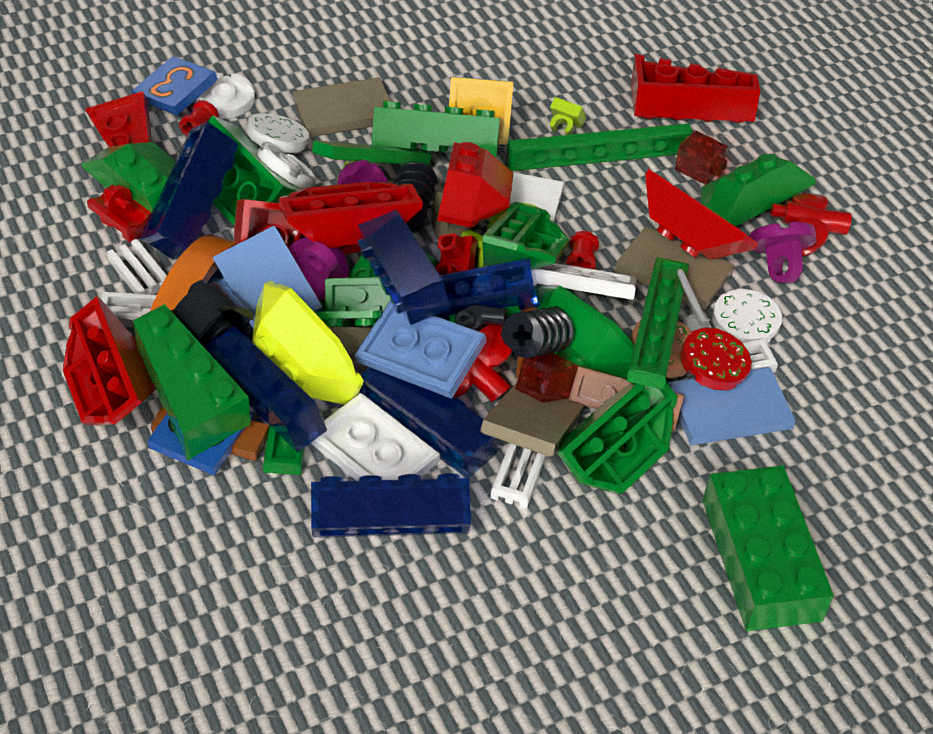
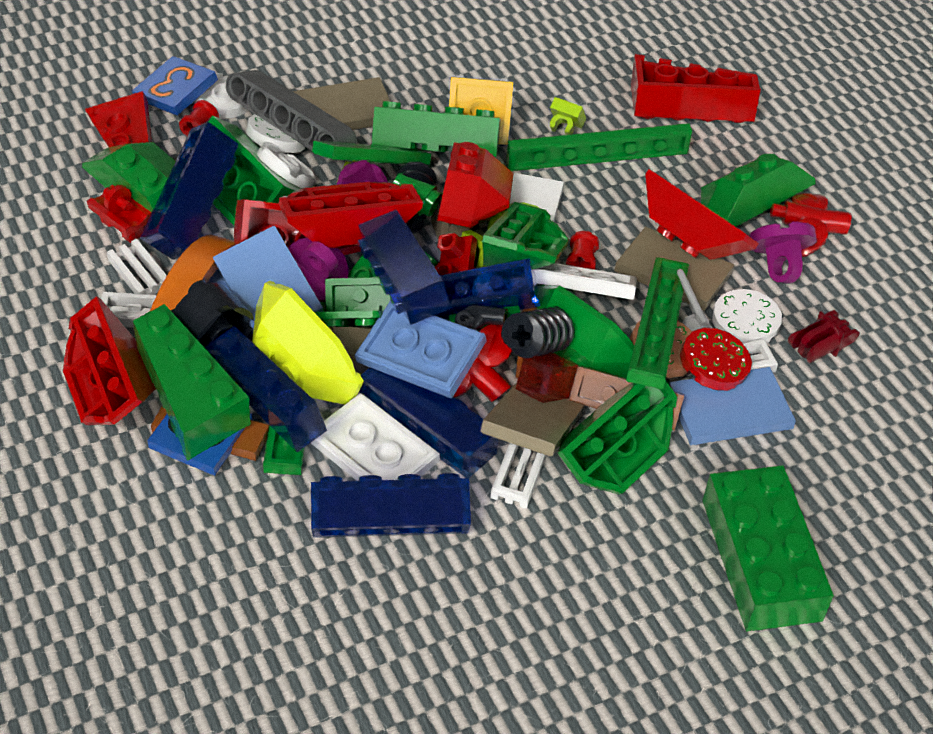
(286, 109): none -> dark grey beam
(427, 193): none -> green cone
(701, 157): clear red brick -> none
(823, 337): none -> dark red arm

